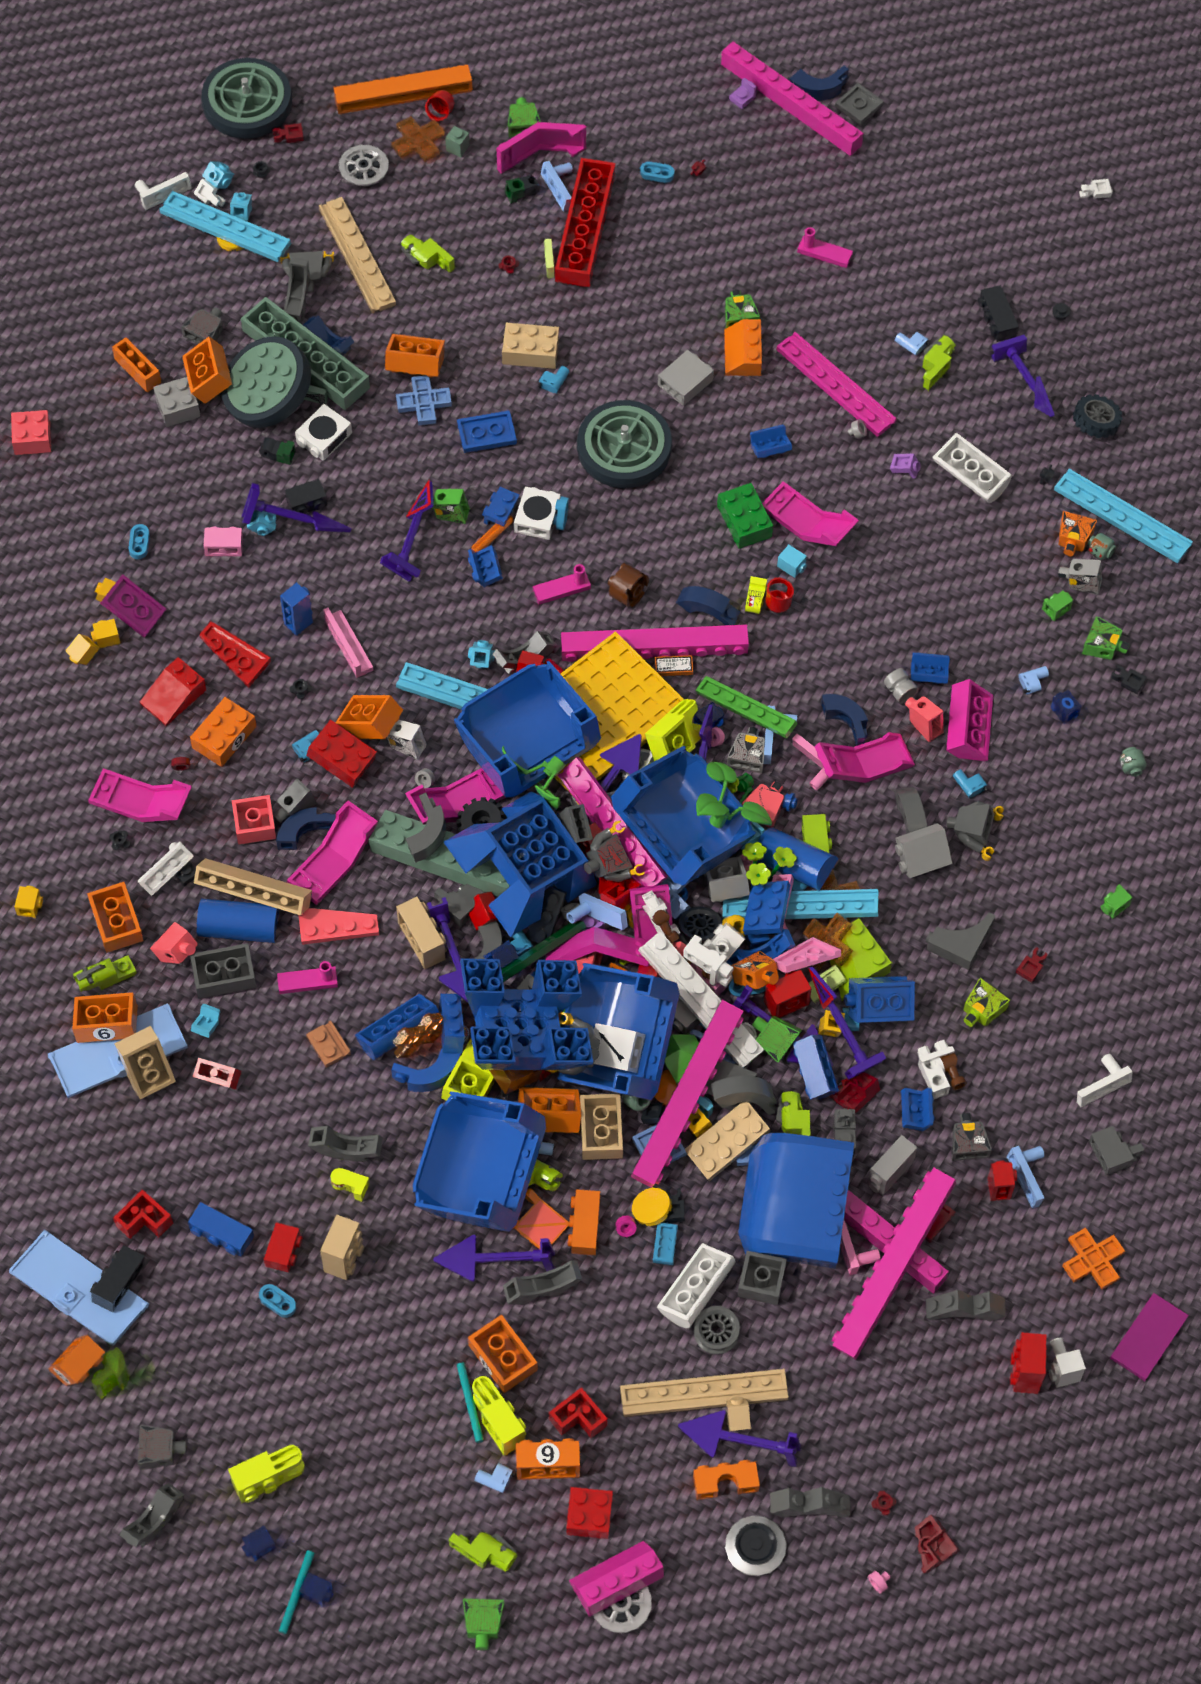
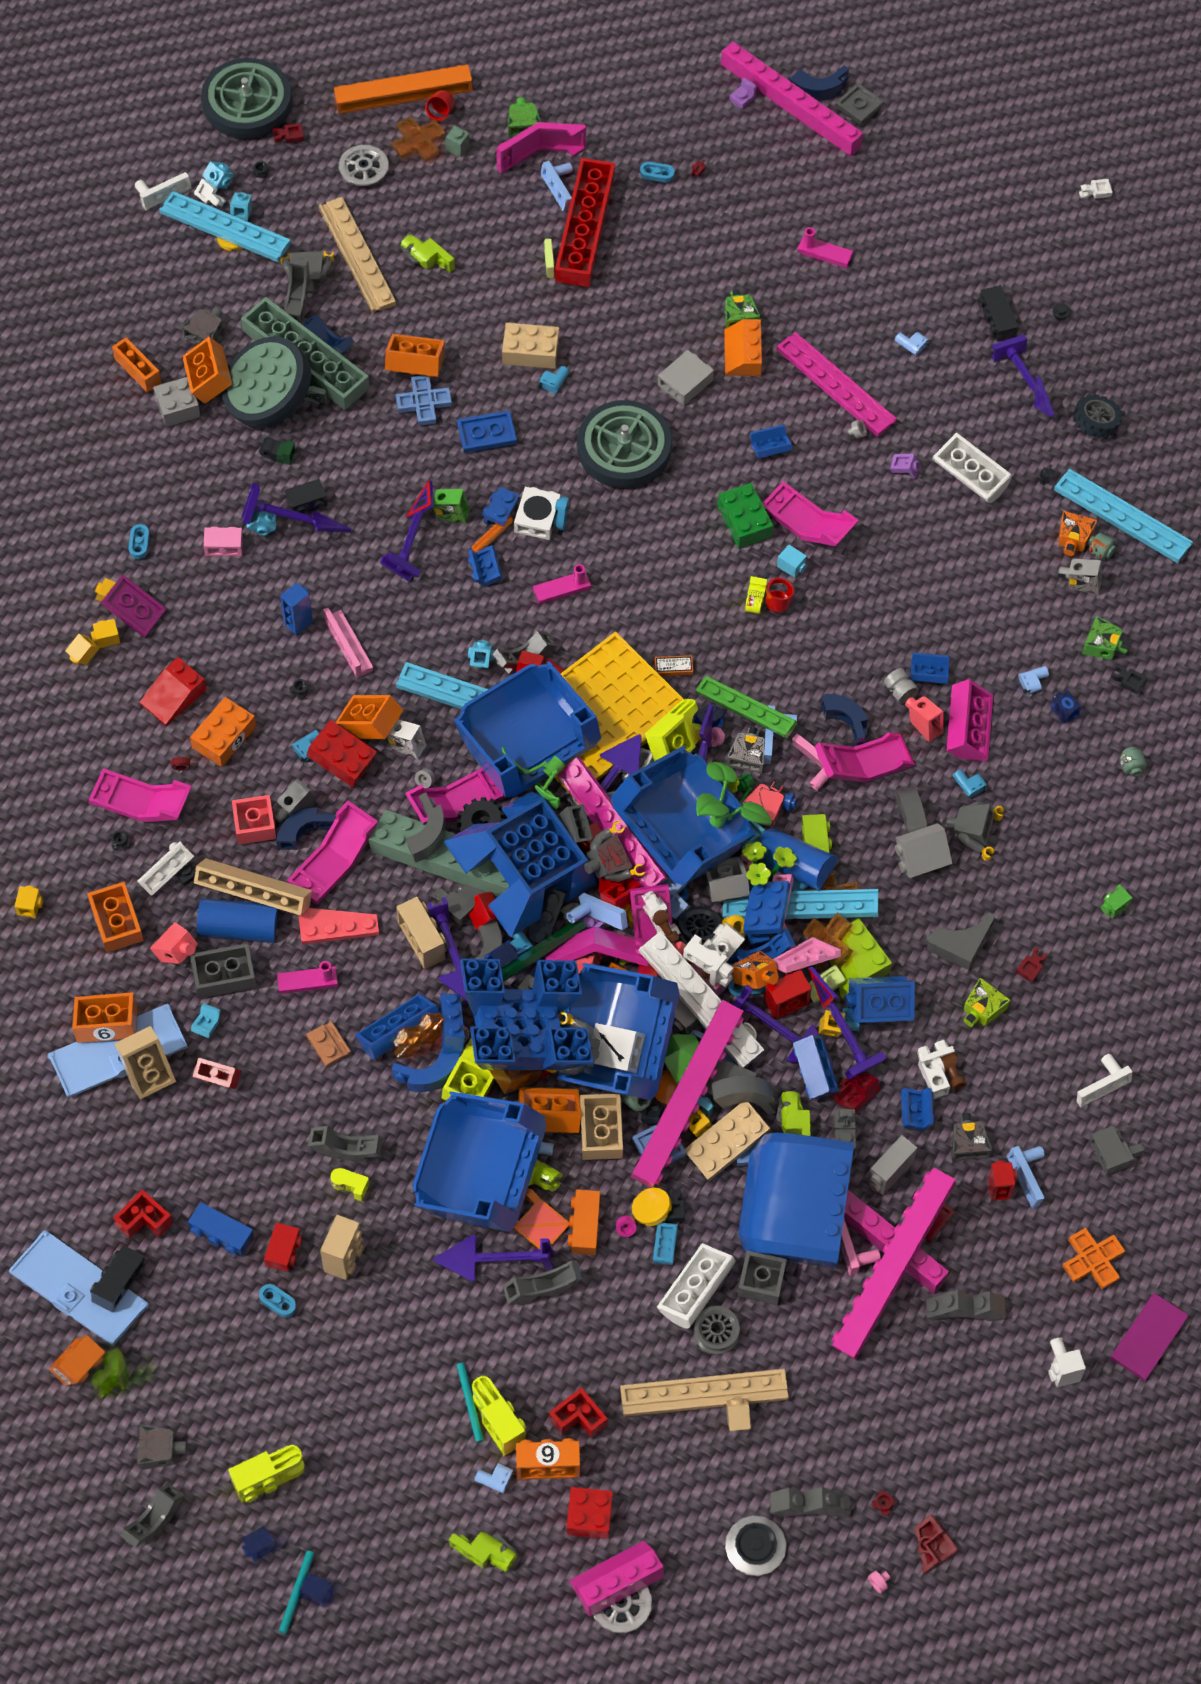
(31, 432): coral brick -> none
(104, 973): lime plate -> none
(239, 656): red wing -> none
(323, 432): white brick -> none
(483, 1620): bright green torso -> none
(502, 1353): orange brick -> none
(508, 264): dark red plate -> none
(521, 187): leg -> none
(628, 585): reddish brown brick -> none
(663, 641): dark pink brick -> none
(707, 1432): dark purple piece -> none
(708, 601): dark blue arch -> none
(742, 1474): orange arch -> none
(775, 1036): bright green torso -> none
(937, 360): lime plate -> none
(1028, 1363): red brick -> none
(1057, 605): bright green brick -> none

